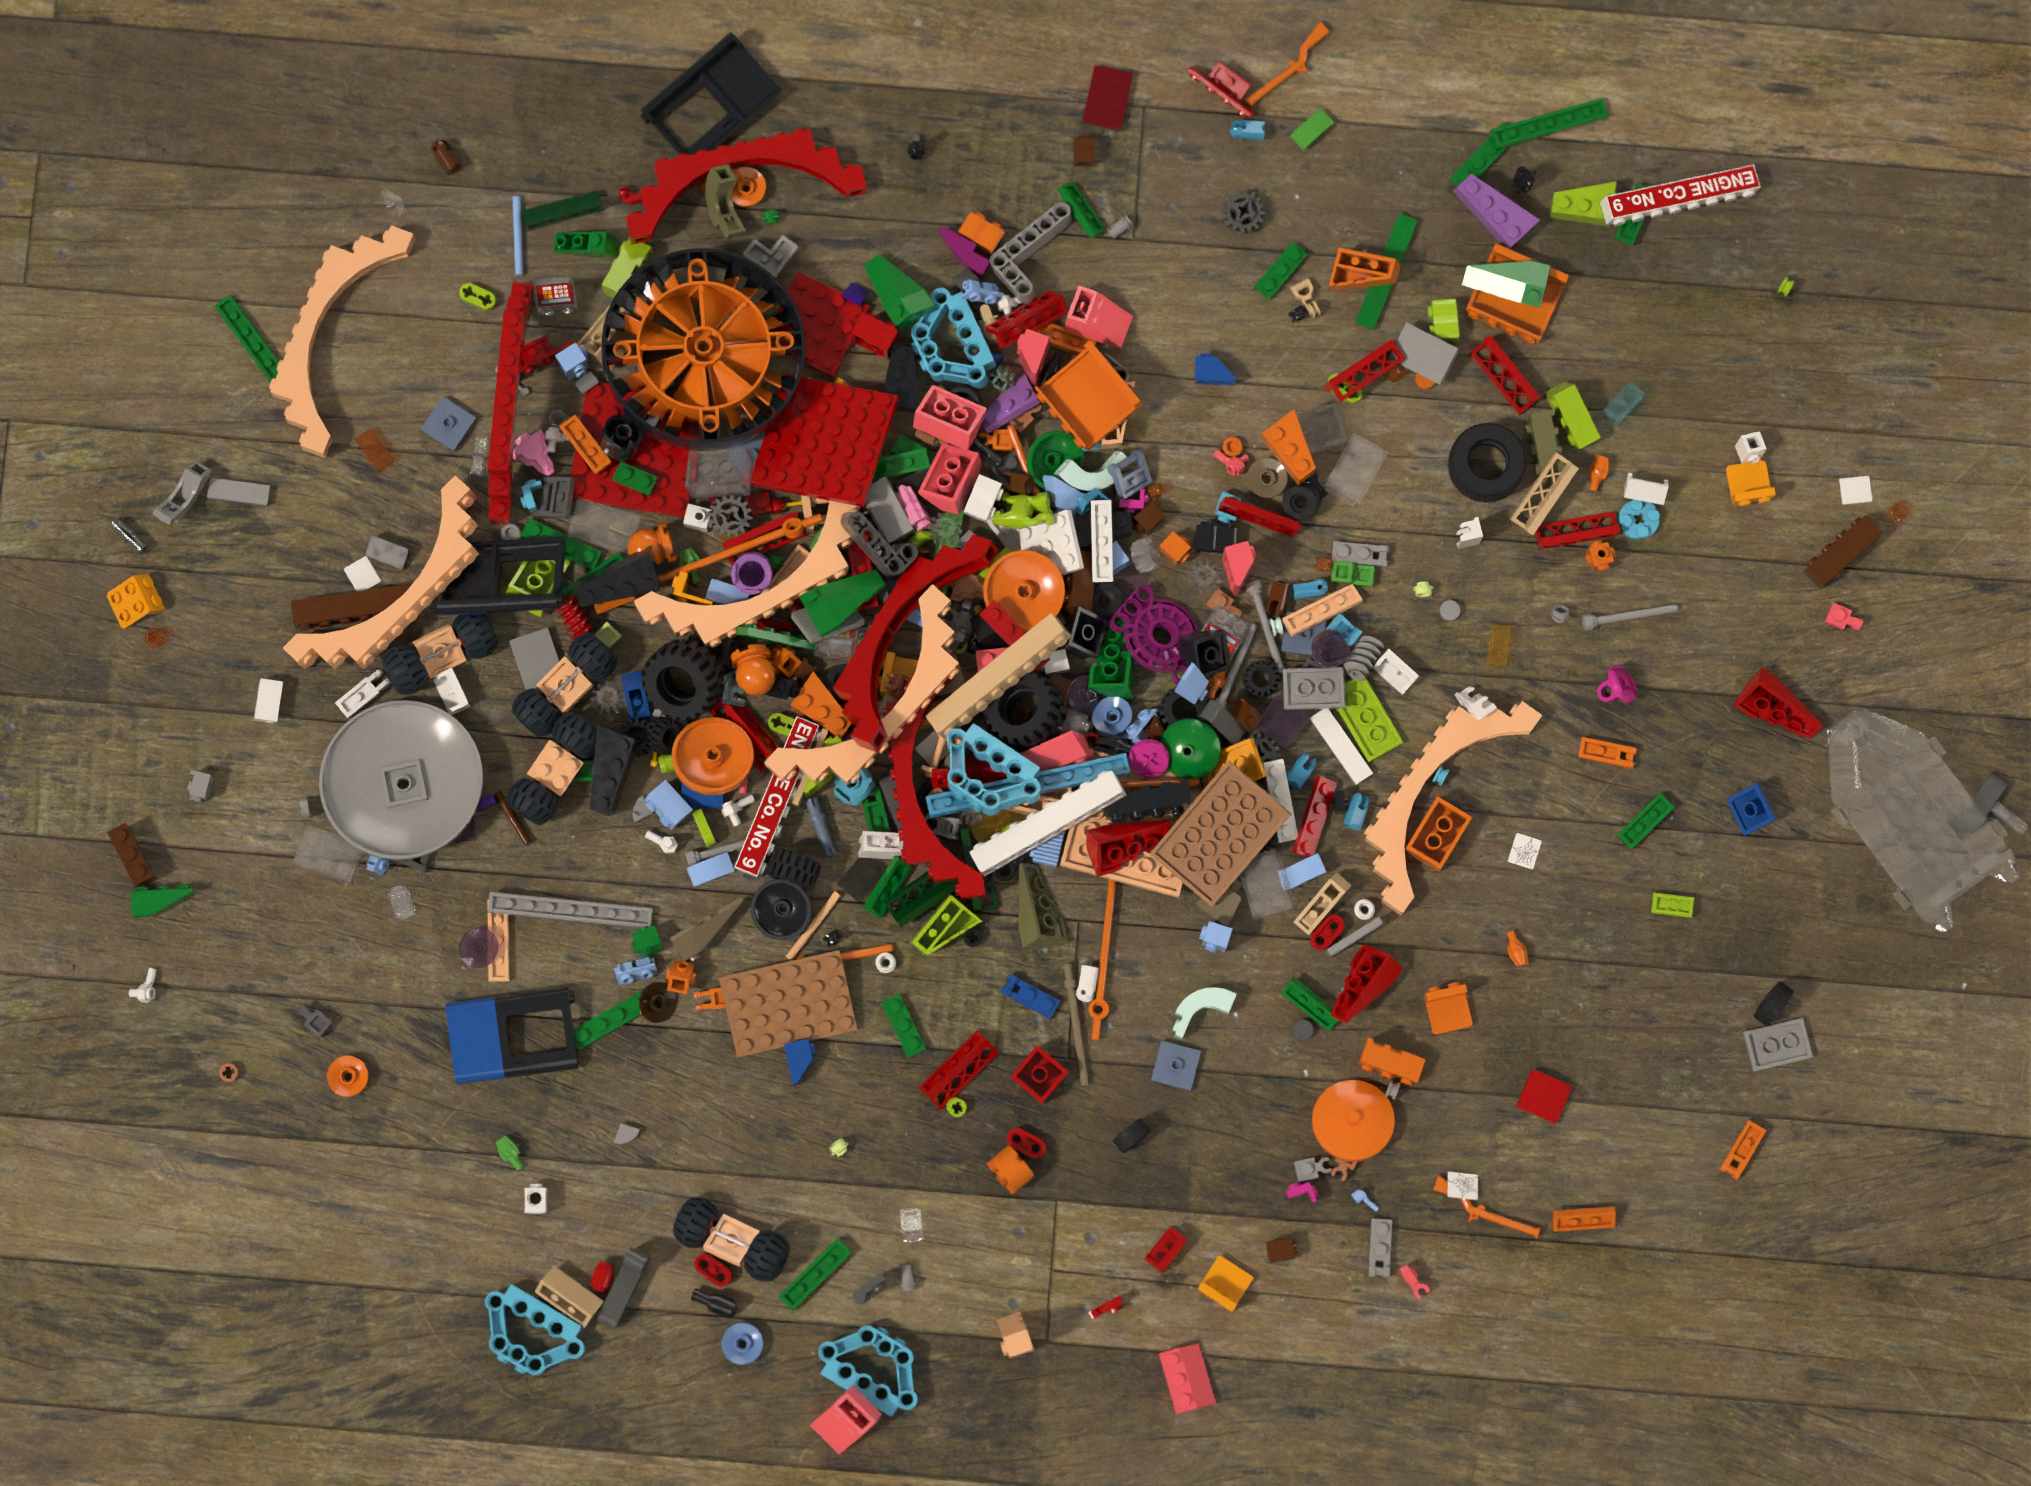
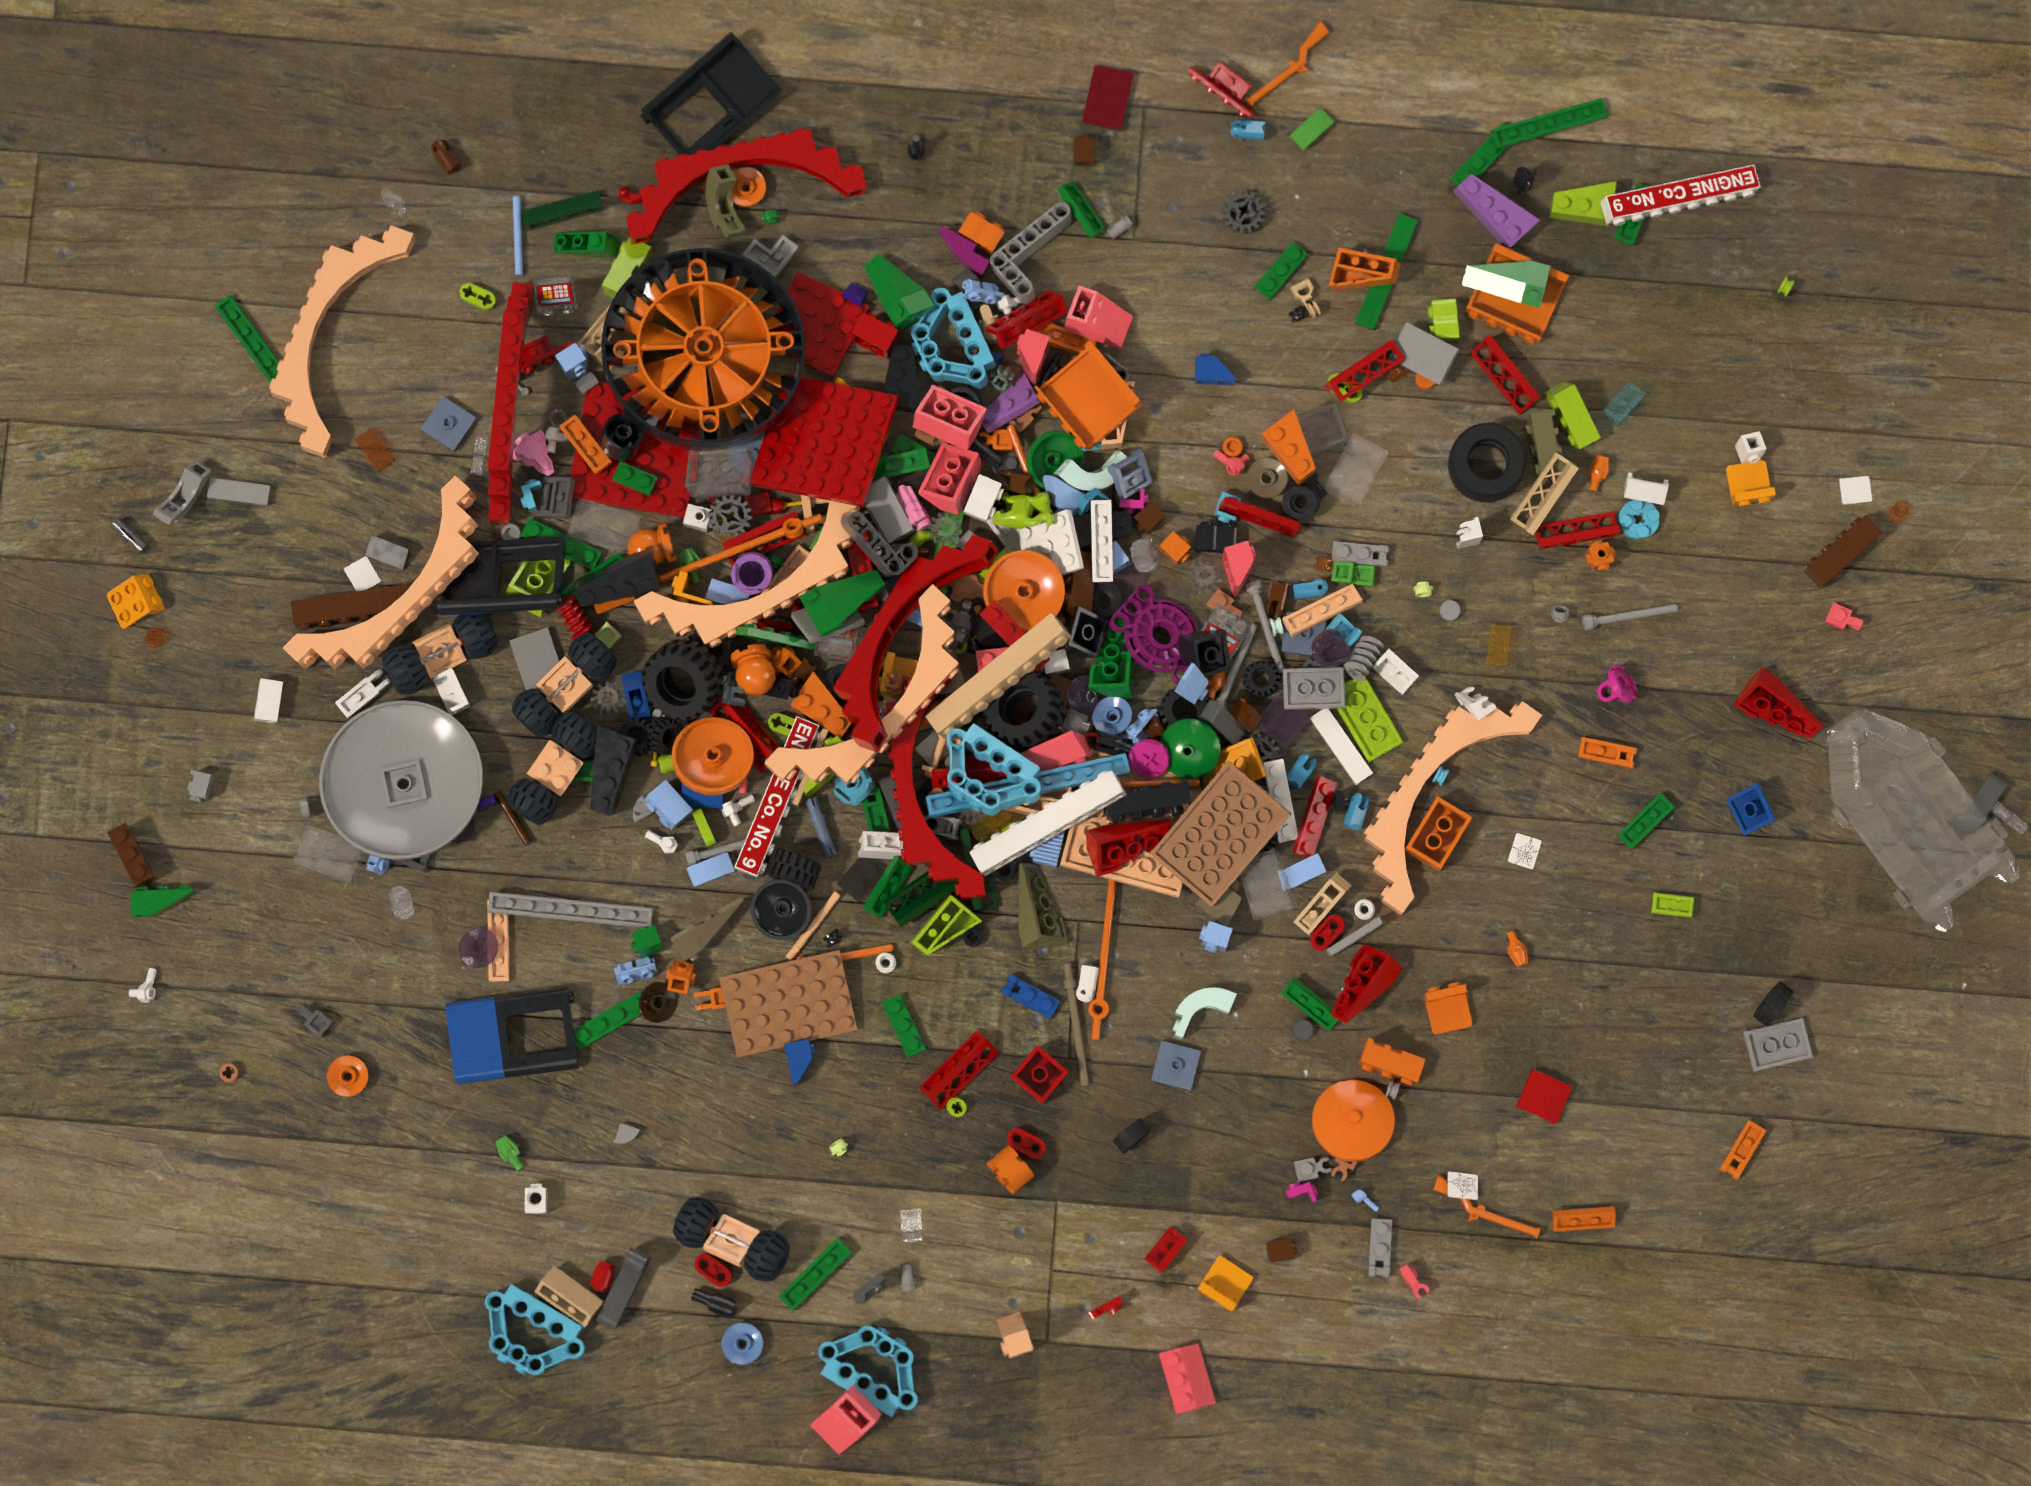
(1156, 490): clear orange bush -> none

